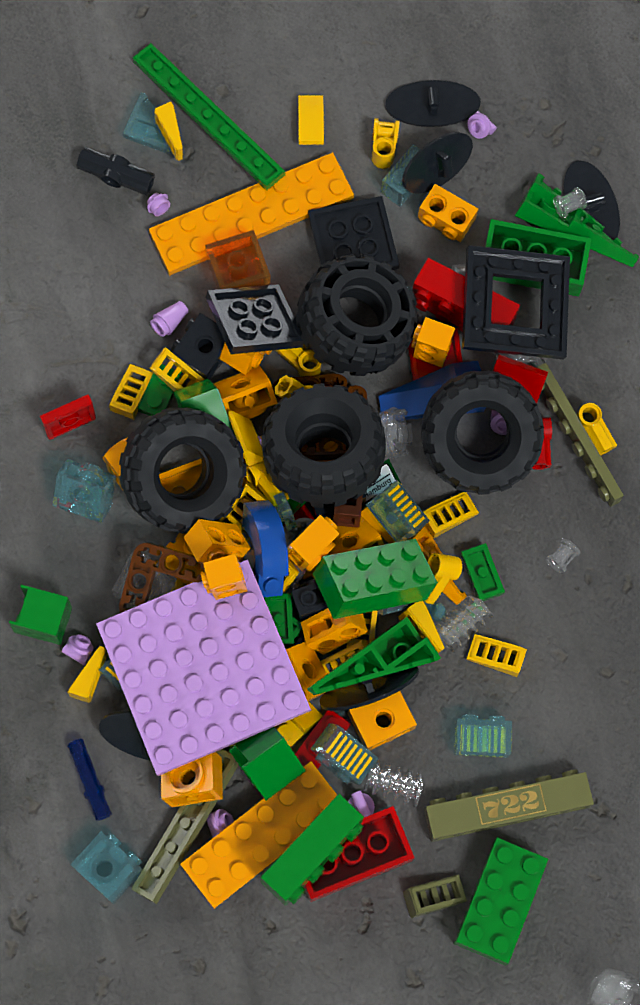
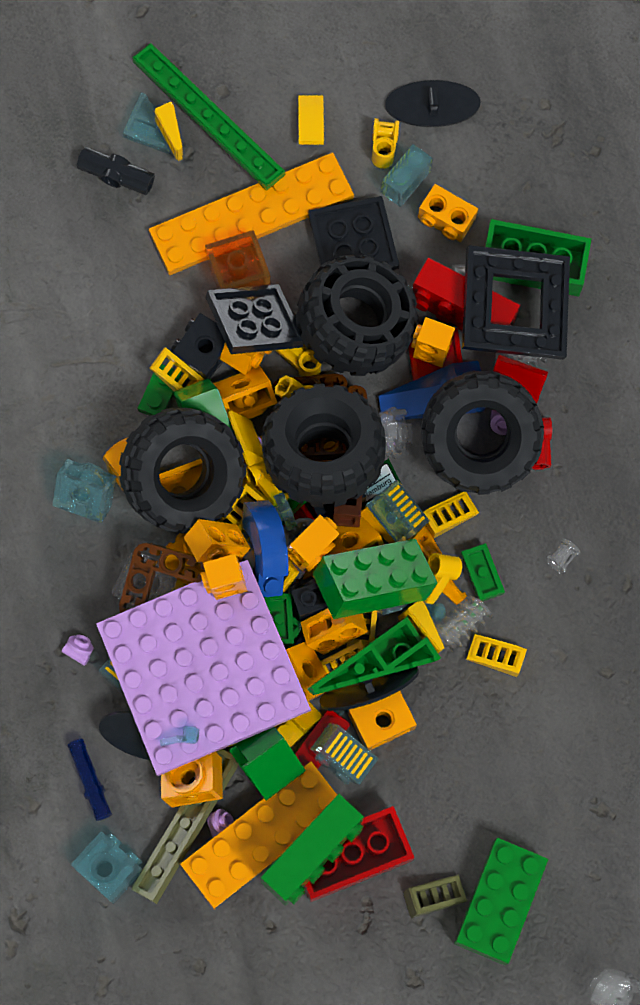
(42, 615): green piece -> none
(68, 417): red tile -> none
(86, 682): yellow slope -> none
(124, 409): yellow slope -> none
(158, 204): lavender plate -> none
(168, 319): lavender cone -> none
(190, 736): none -> clear light blue hand
(362, 803): lavender plate -> none
(395, 783): clear piece -> none
(437, 162): black shield -> none
(480, 125): lavender plate -> none
(483, 737): clear light blue brick -> none
(508, 806): olive brick -> none
(539, 210): green wedge -> none
(570, 202): clear bush -> none
(582, 444): olive plate -> none
(597, 430): yellow piece -> none
(598, 194): black shield -> none

